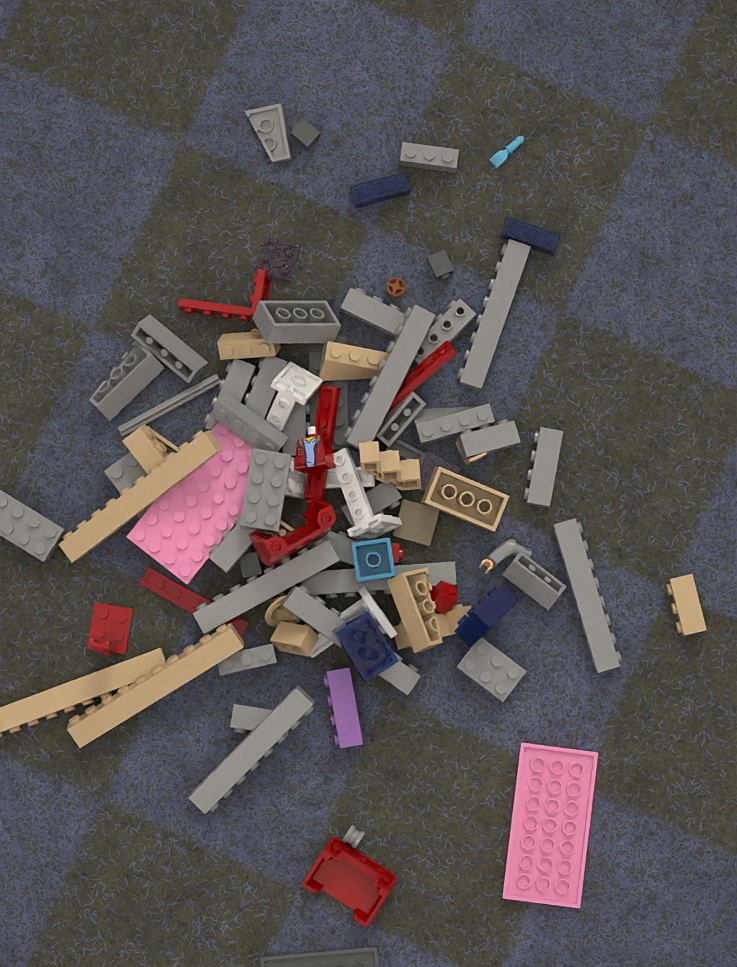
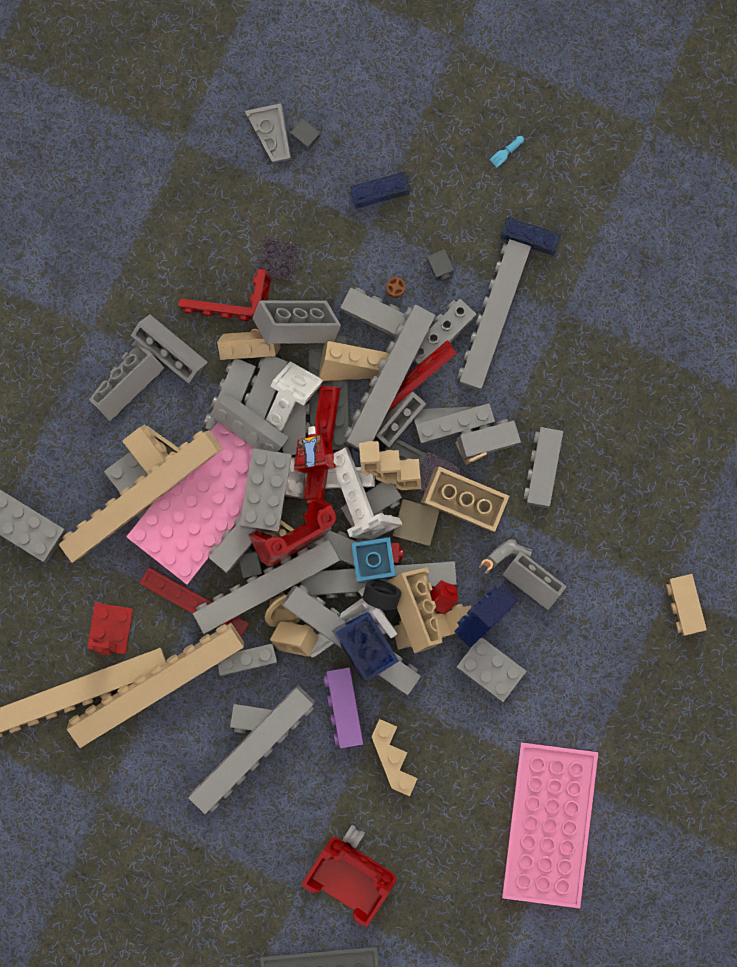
(169, 405): light grey axle -> none
(381, 595): none -> black tyre
(392, 758): none -> tan brick
(429, 157): light grey brick -> none
(586, 596): light grey brick -> none

